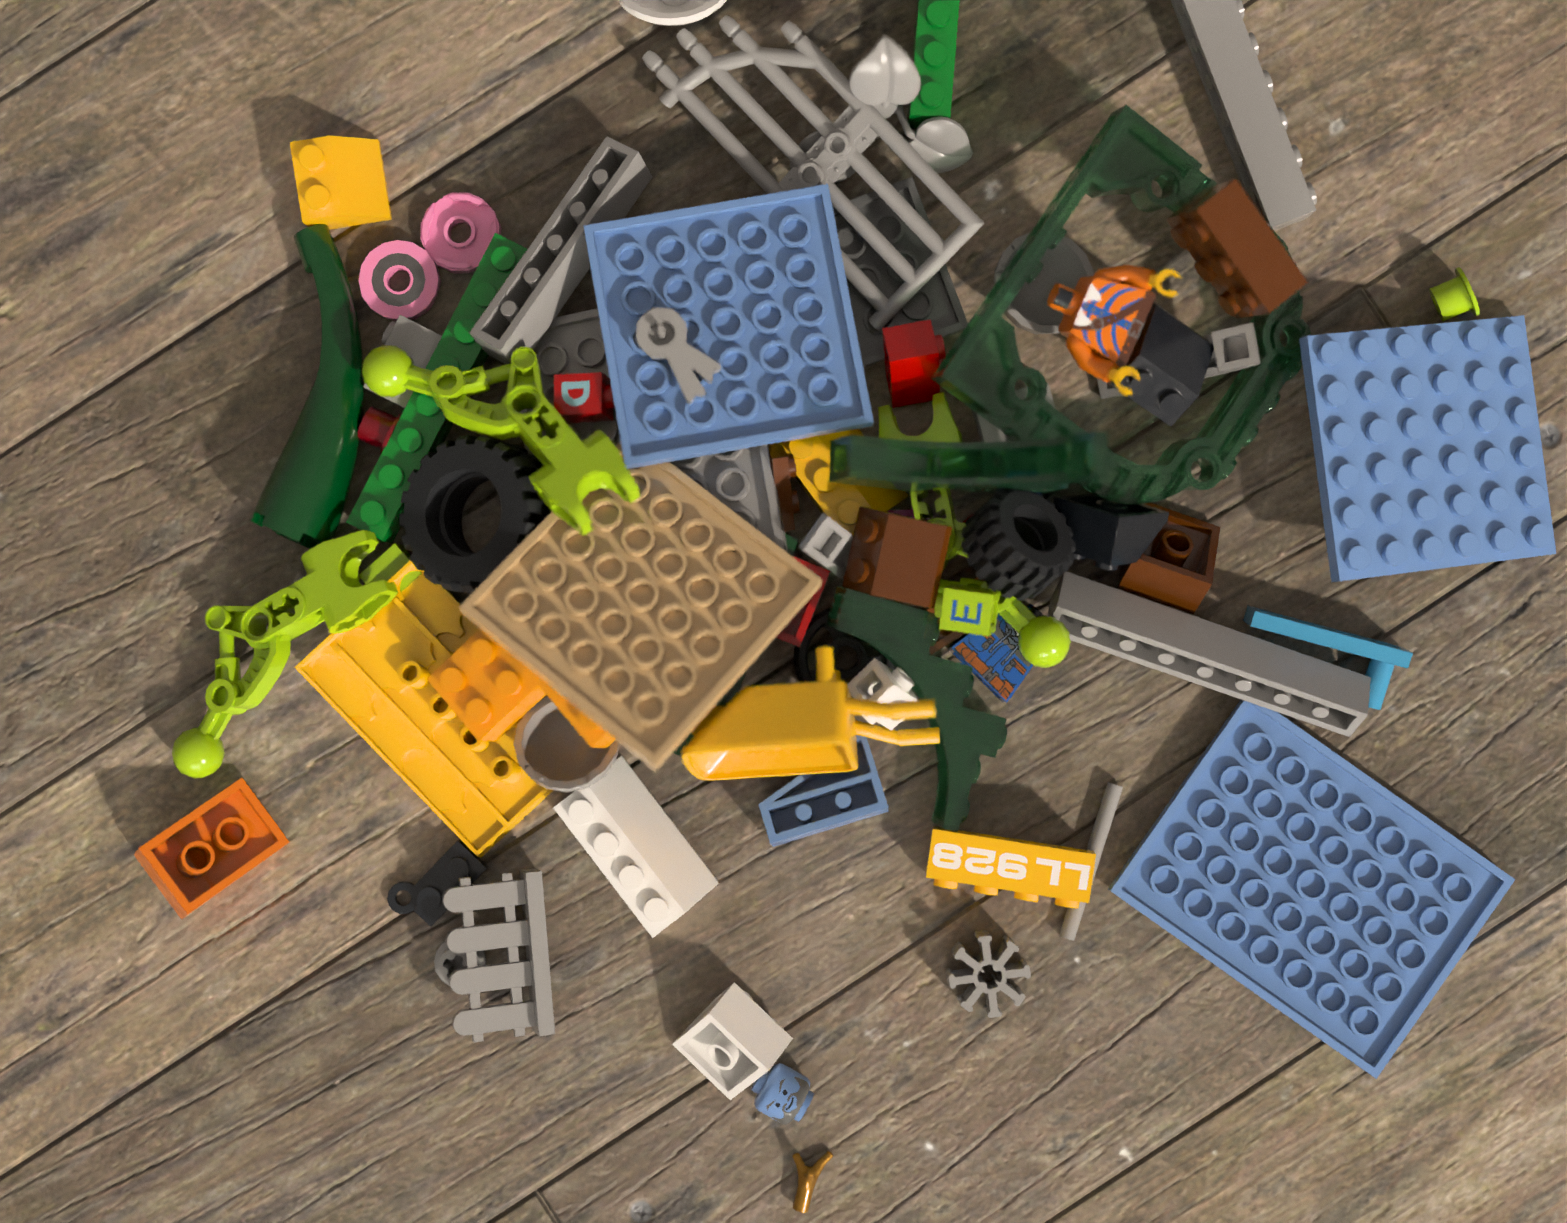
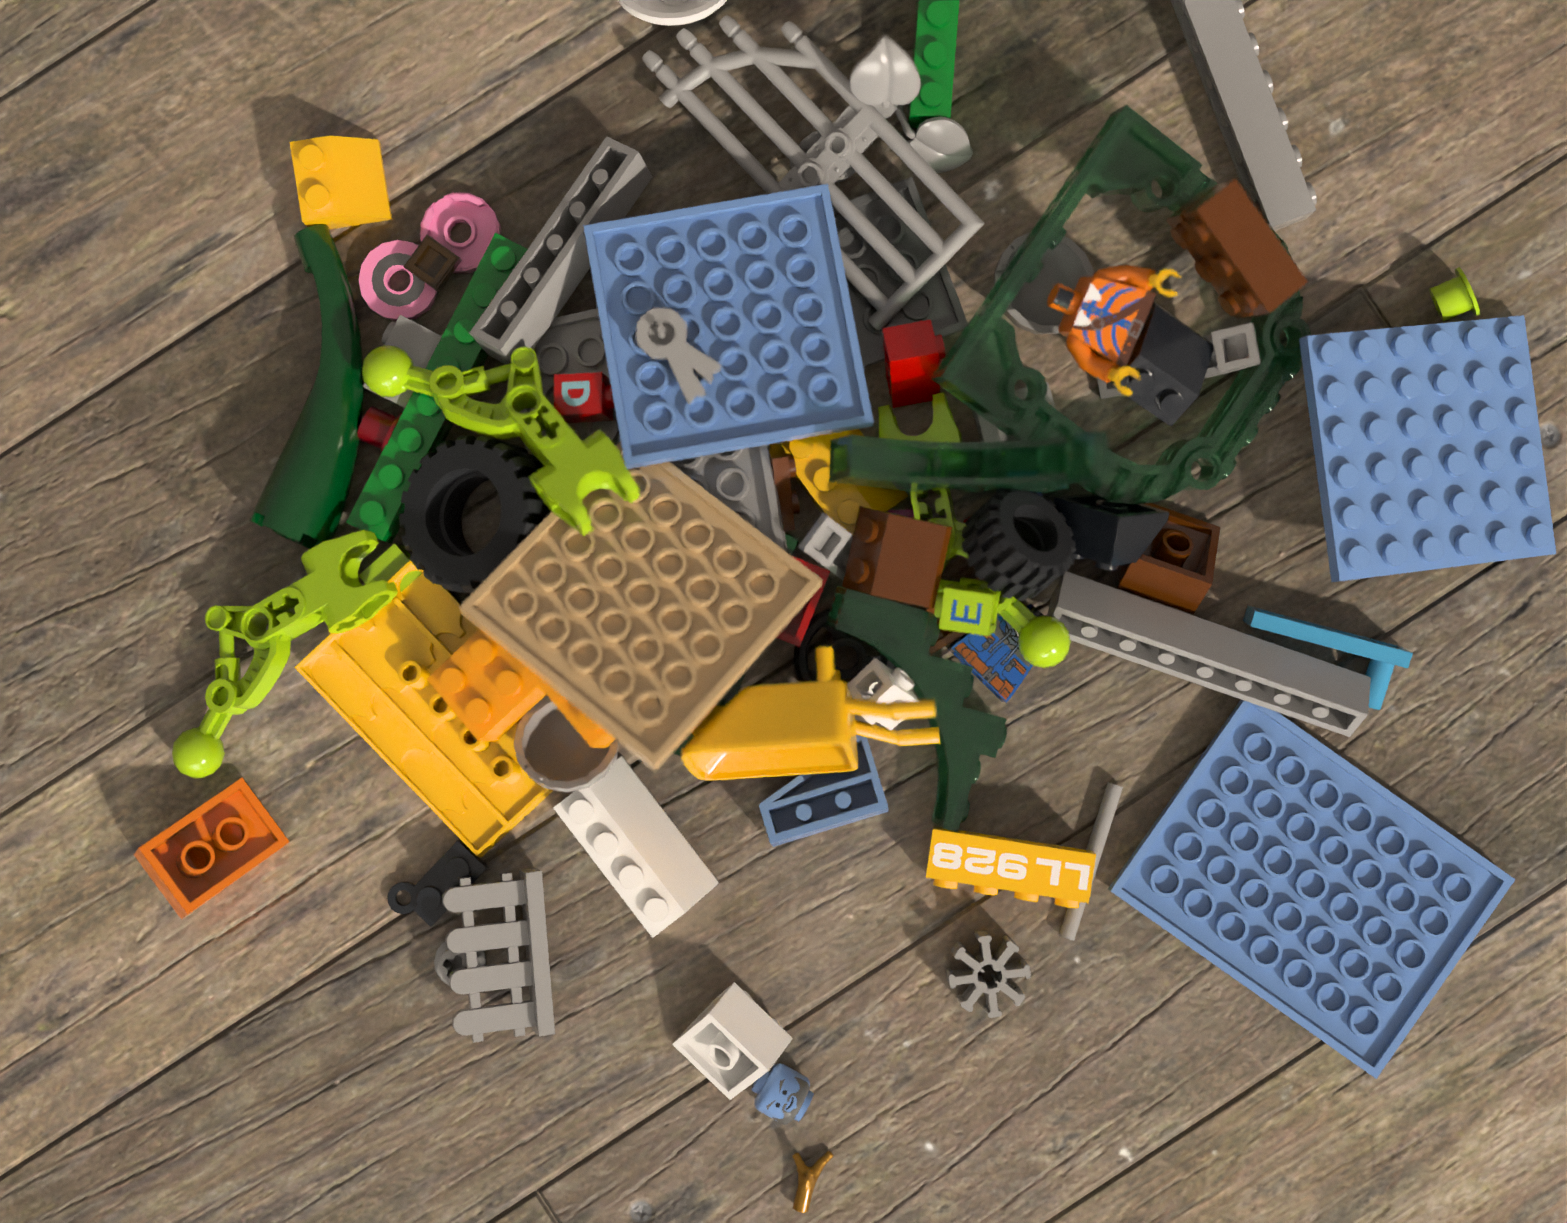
(432, 263): none -> dark brown tile

